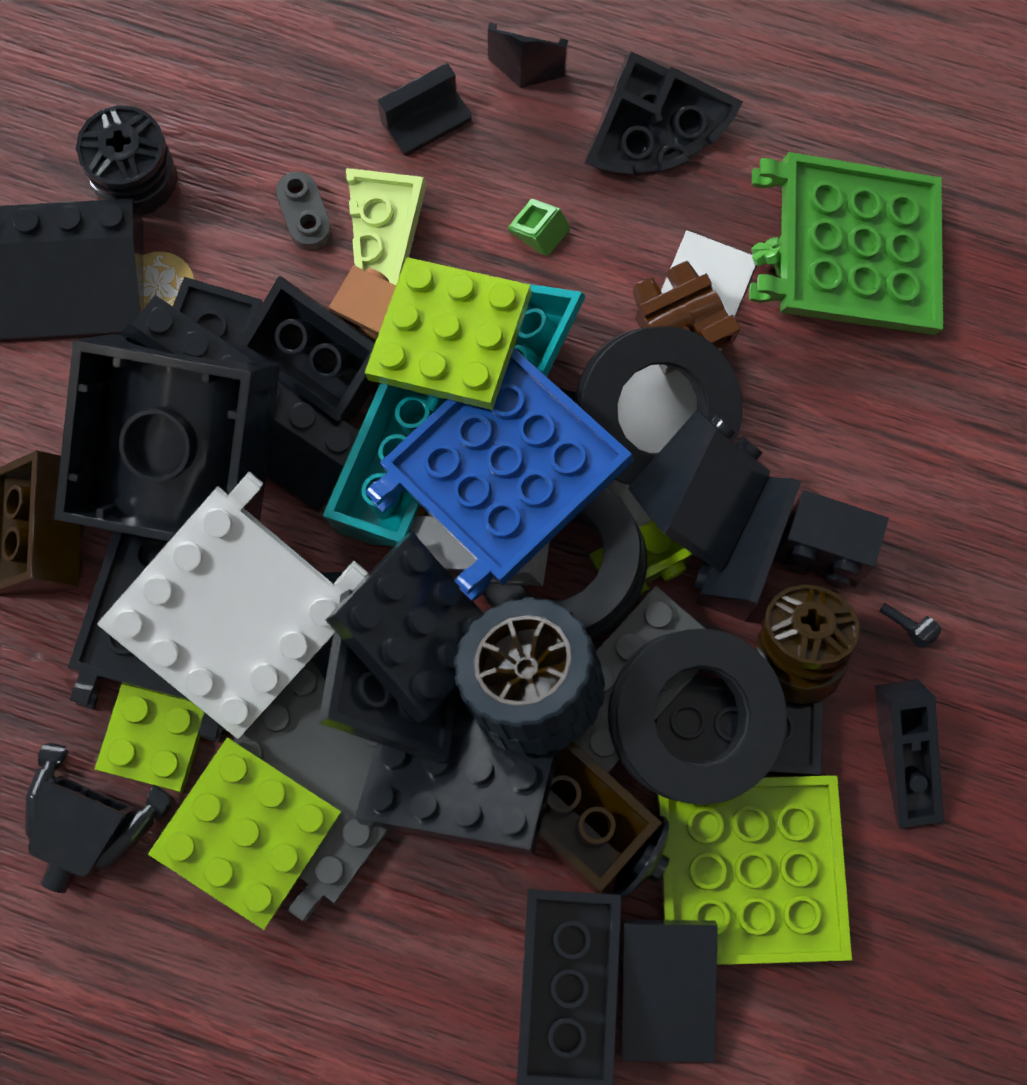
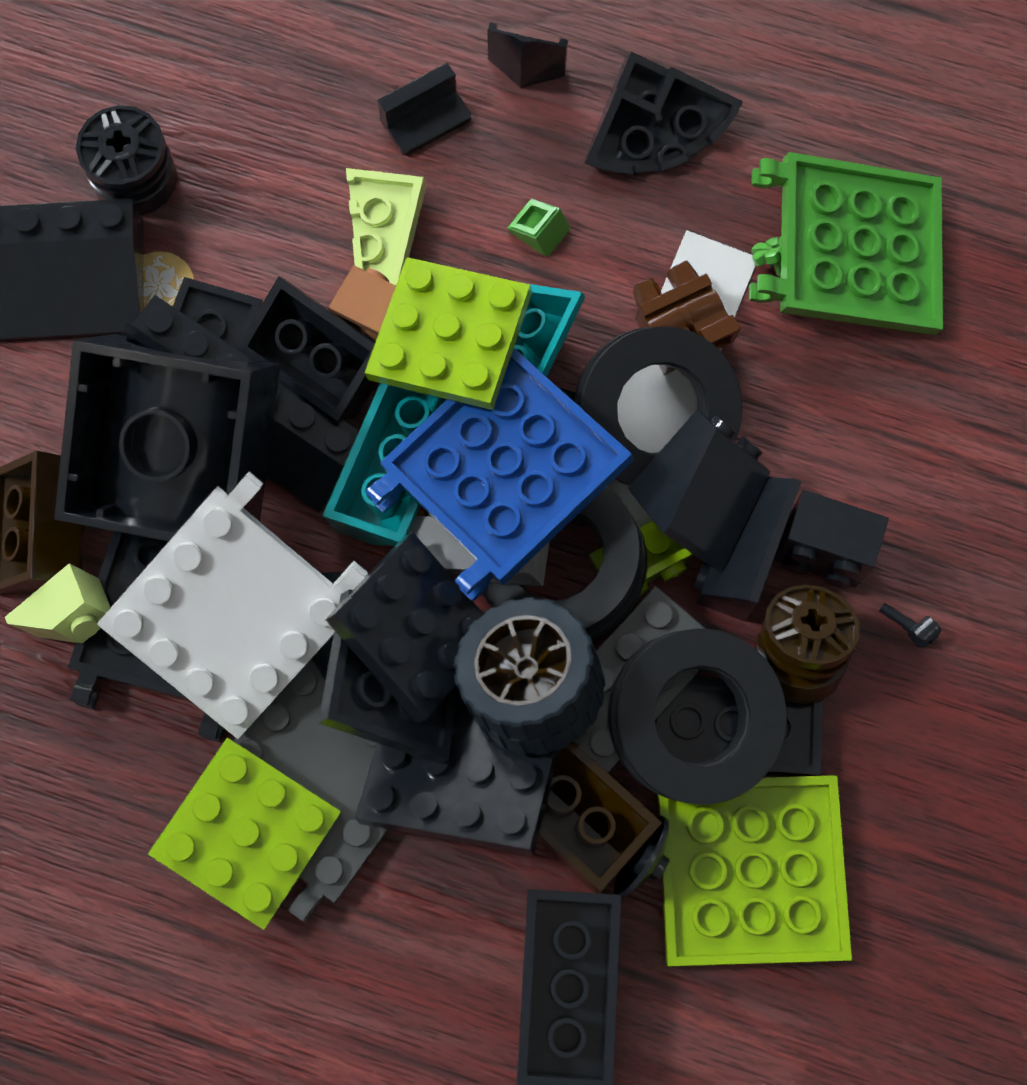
(63, 607): none -> yellowish green slope
(78, 826): black torso -> none
(151, 738): lime plate -> none
(303, 208): dark grey plate -> none
(669, 990): black tile -> none
(911, 751): black slope -> none

